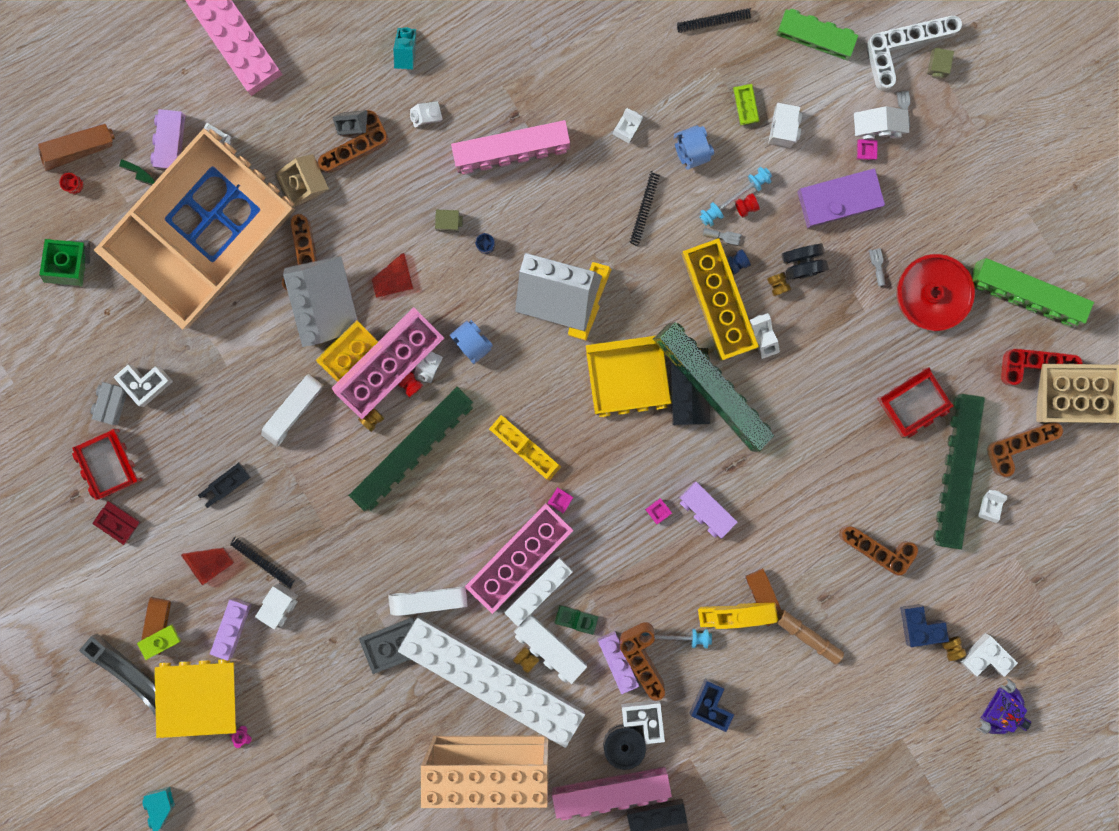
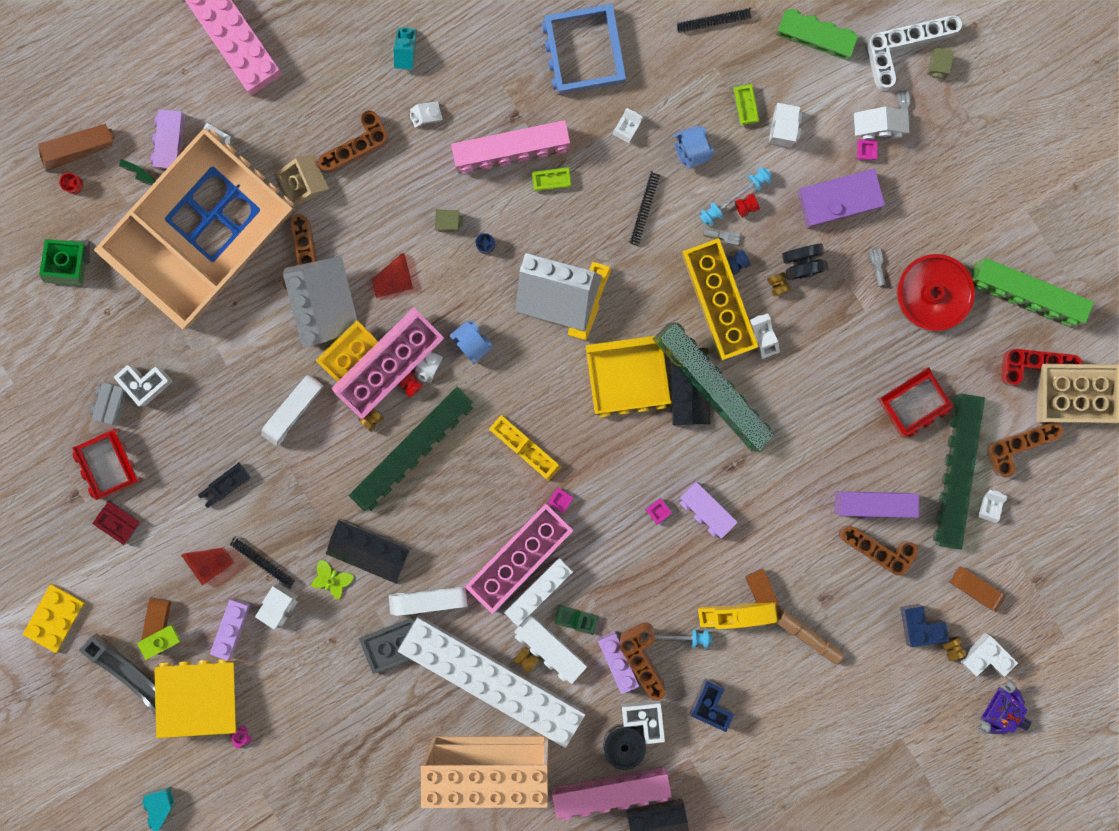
(53, 618): none -> yellow plate
(331, 581): none -> lime piece
(351, 122): dark grey slope -> none
(367, 550): none -> black slope
(550, 45): none -> medium blue window
(551, 179): none -> lime plate
(876, 504): none -> medium lavender brick
(977, 589): none -> dark orange beam

